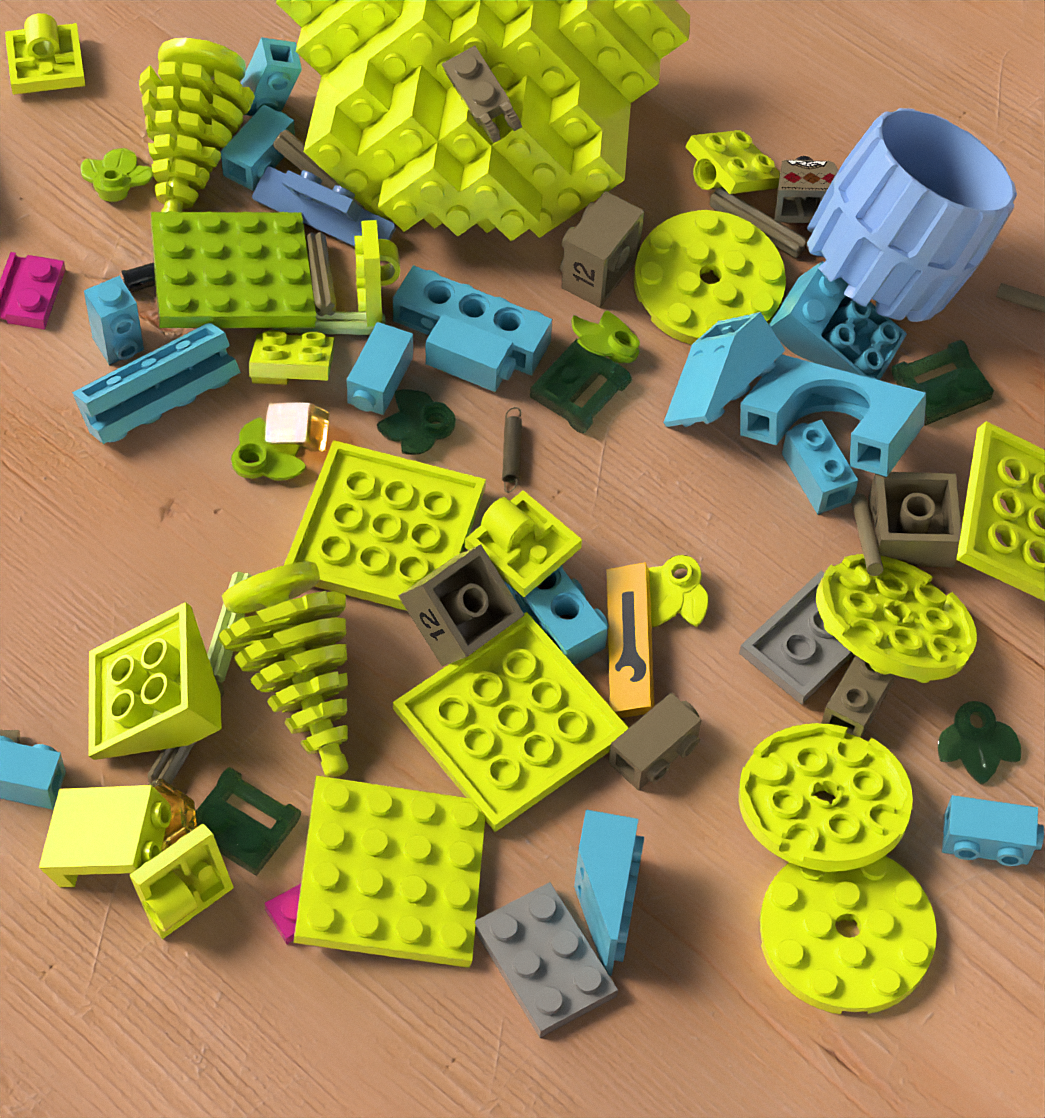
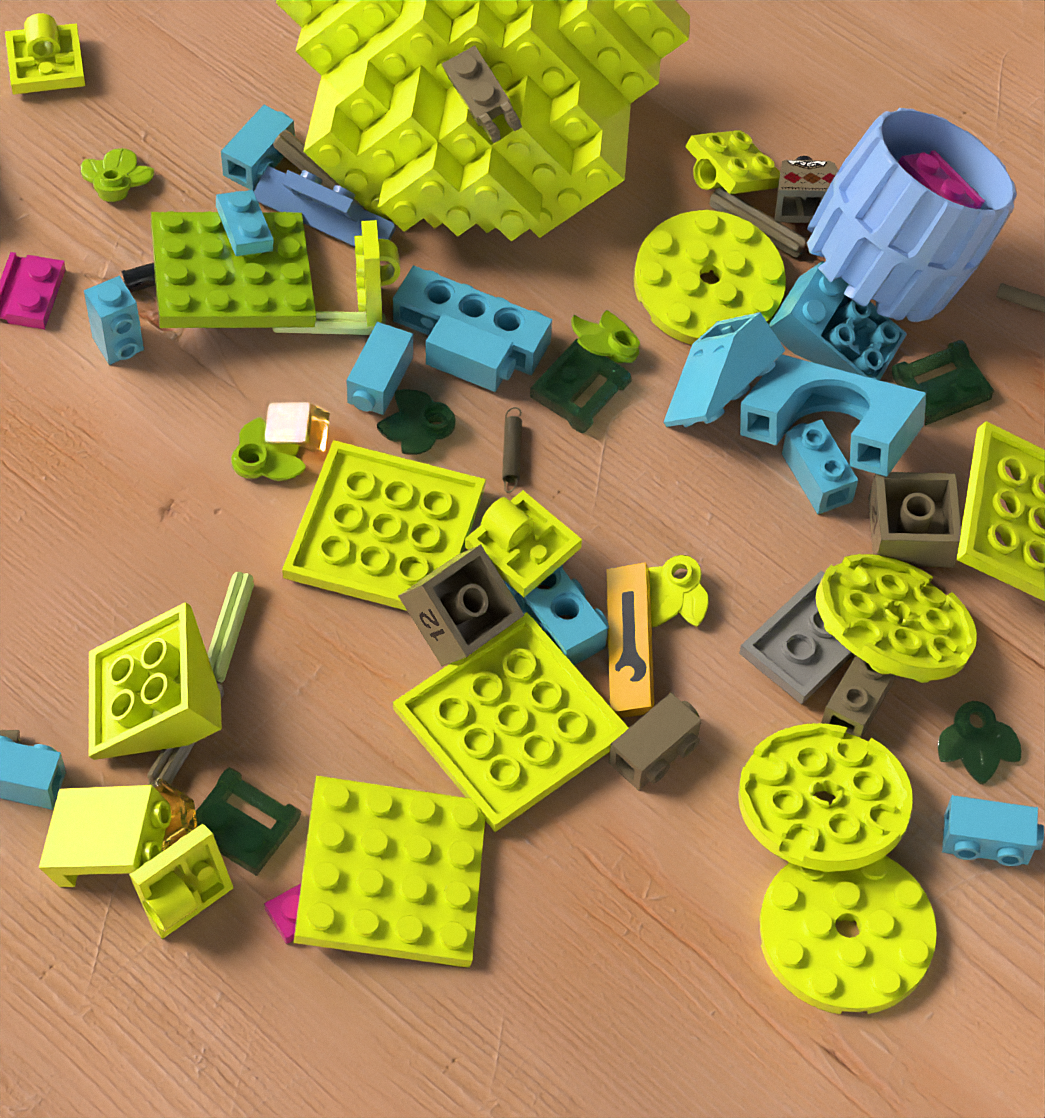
(156, 383): medium azure brick -> none
(190, 114): neon yellow plant -> none
(244, 222): none -> medium azure plate
(272, 74): medium azure brick -> none
(286, 357): neon yellow plate -> none
(294, 652): neon yellow plant -> none
(320, 274): dark tan axle -> none
(545, 959): light grey plate -> none
(601, 248): dark tan brick -> none
(607, 880): medium azure slope -> none
(867, 535): dark tan bar -> none
(940, 178): none -> dark pink plate

